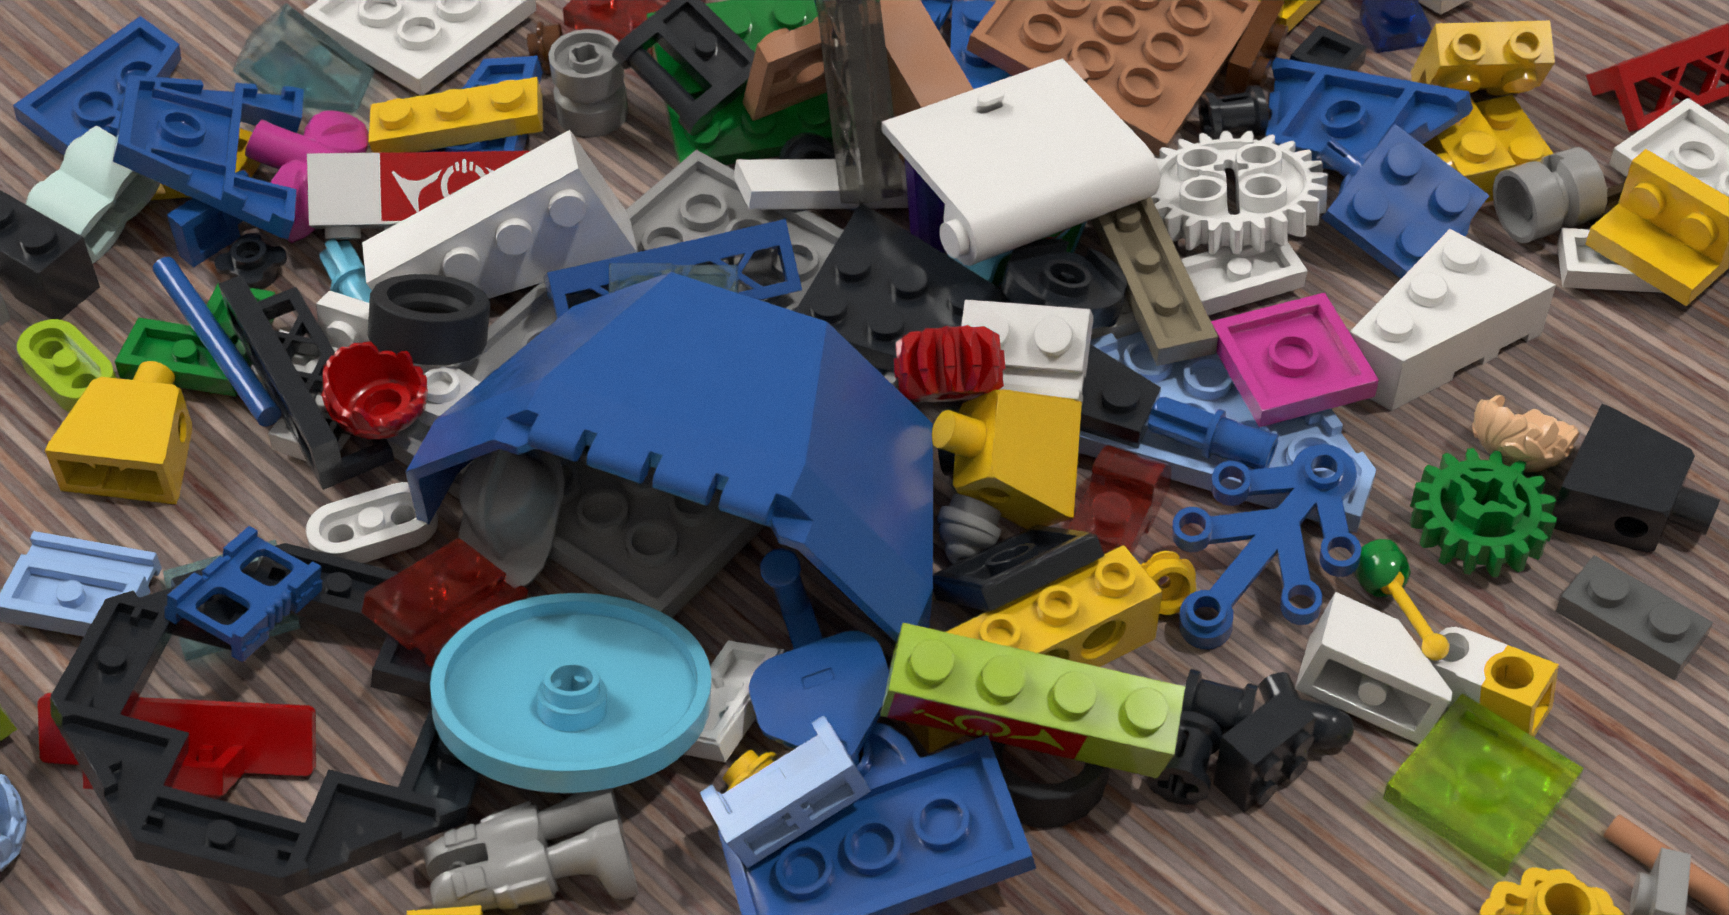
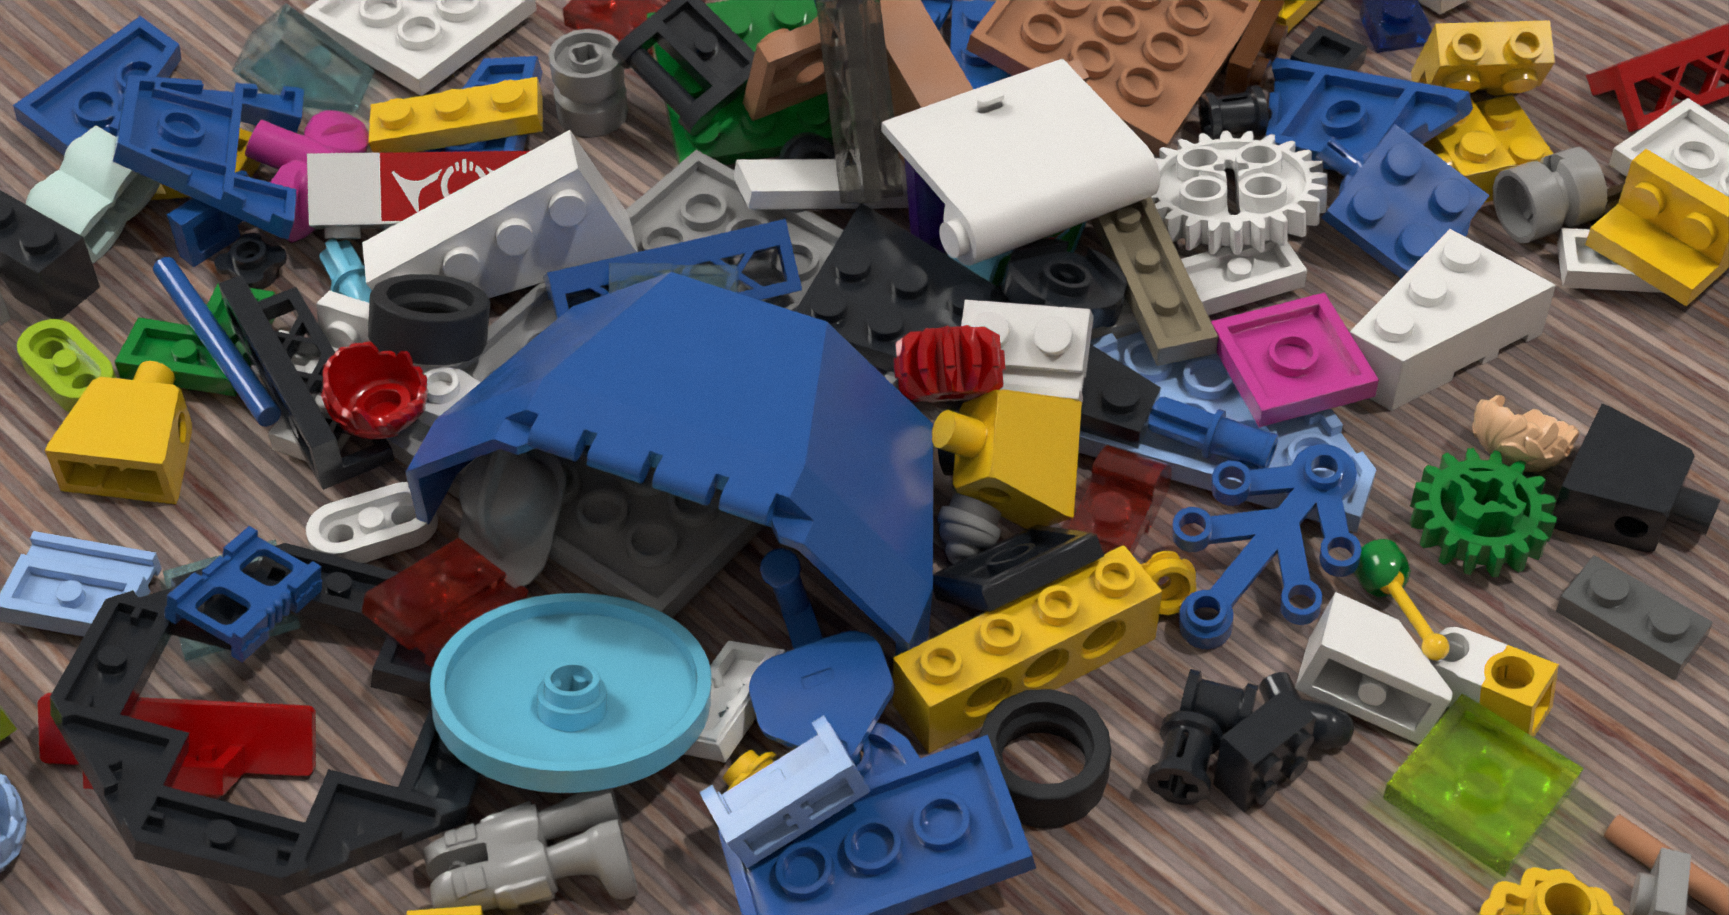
(541, 42): reddish brown plate -> none
(1033, 701): lime brick -> none

